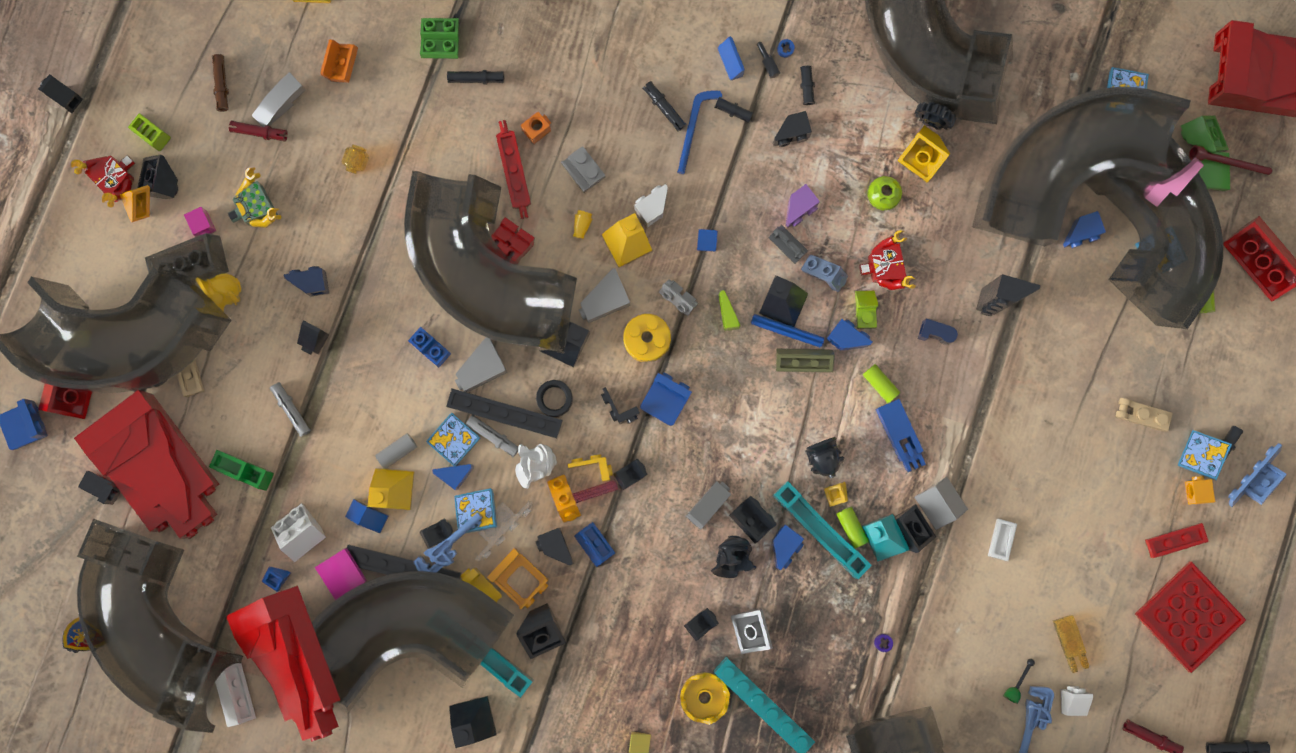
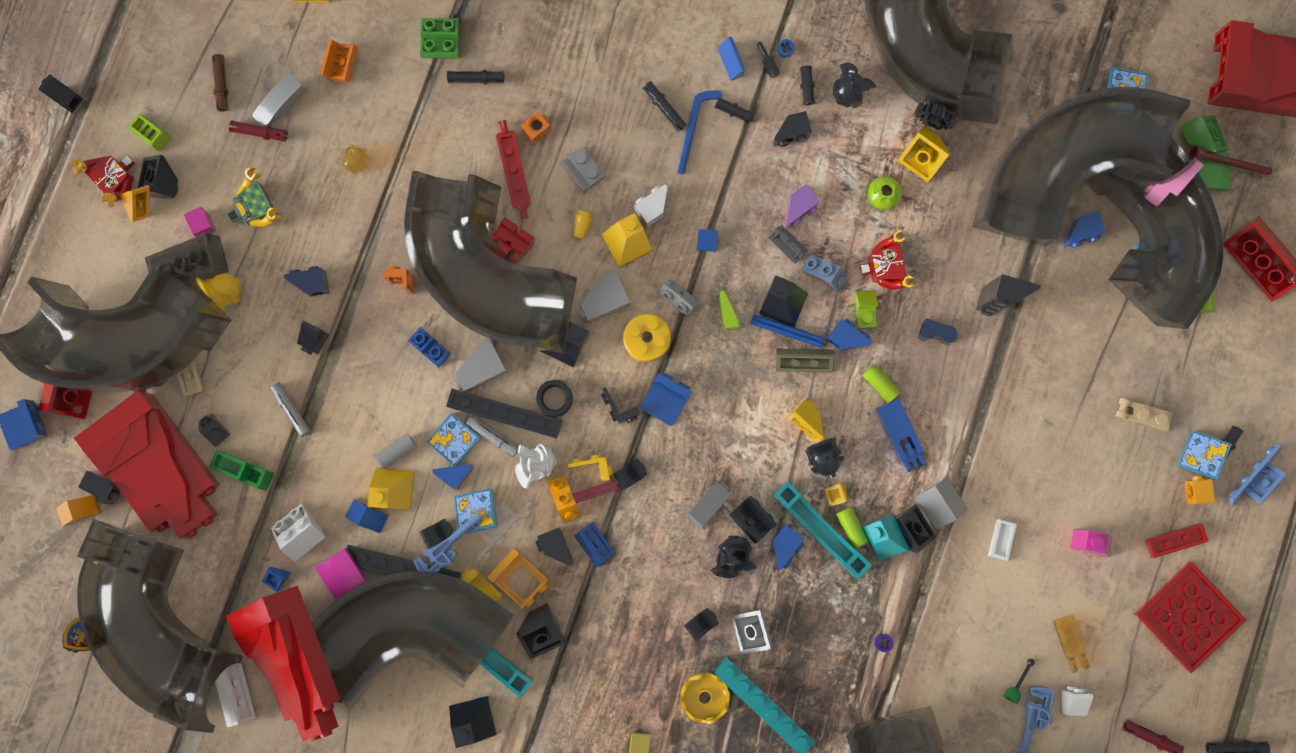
(78, 509): none -> light orange slope
(212, 430): none -> black bracket
(395, 275): none -> orange bracket
(808, 420): none -> yellow slope
(850, 85): none -> black helmet
(1091, 542): none -> dark pink slope

